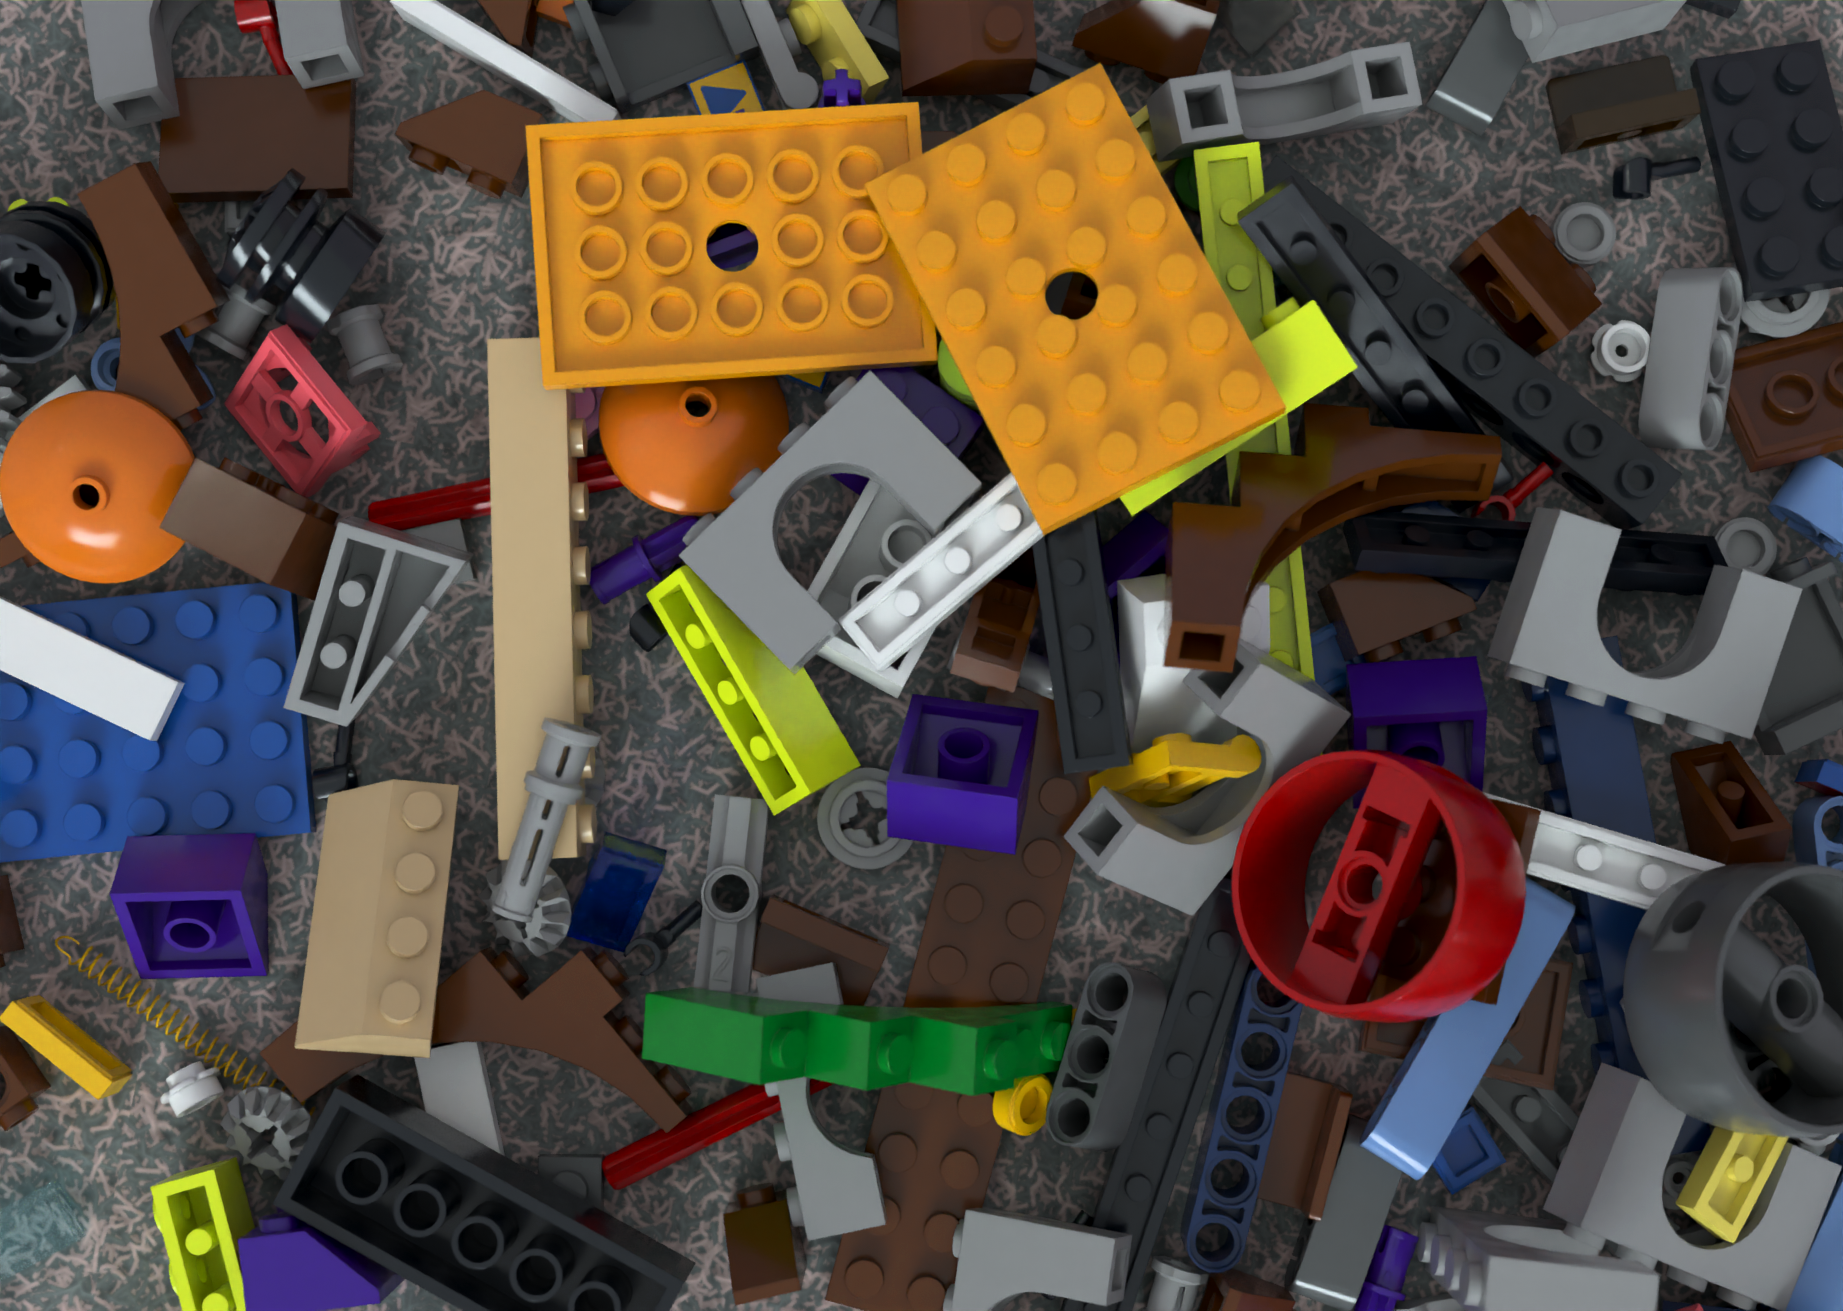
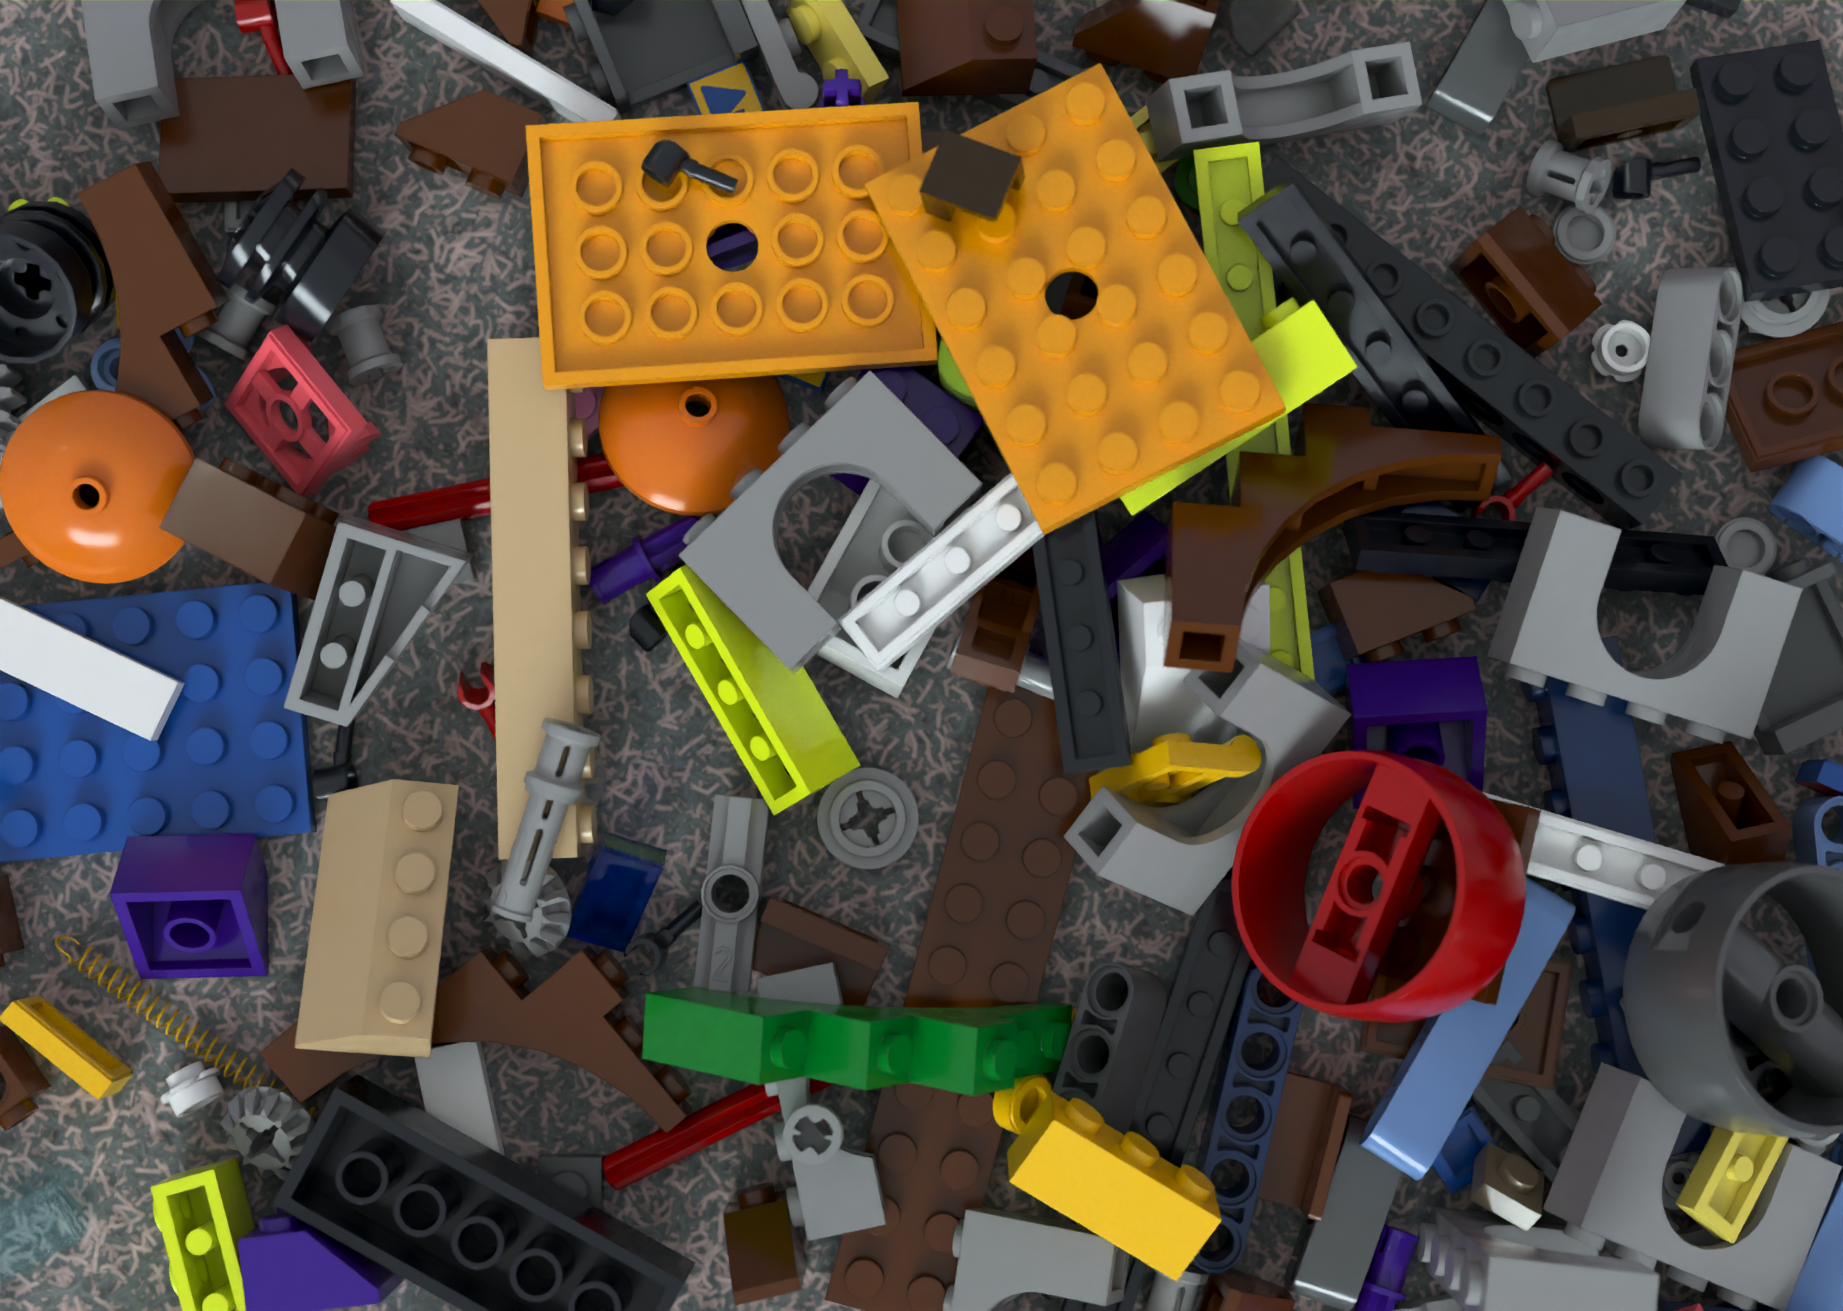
(482, 698): none -> red hand
(668, 159): none -> black hand
(811, 1154): none -> light grey bush
(961, 774): dark purple slope -> none
(969, 178): none -> dark brown panel
(1114, 1184): none -> yellow brick
(1507, 1186): none -> dark tan plate
(1569, 176): none -> light grey bush

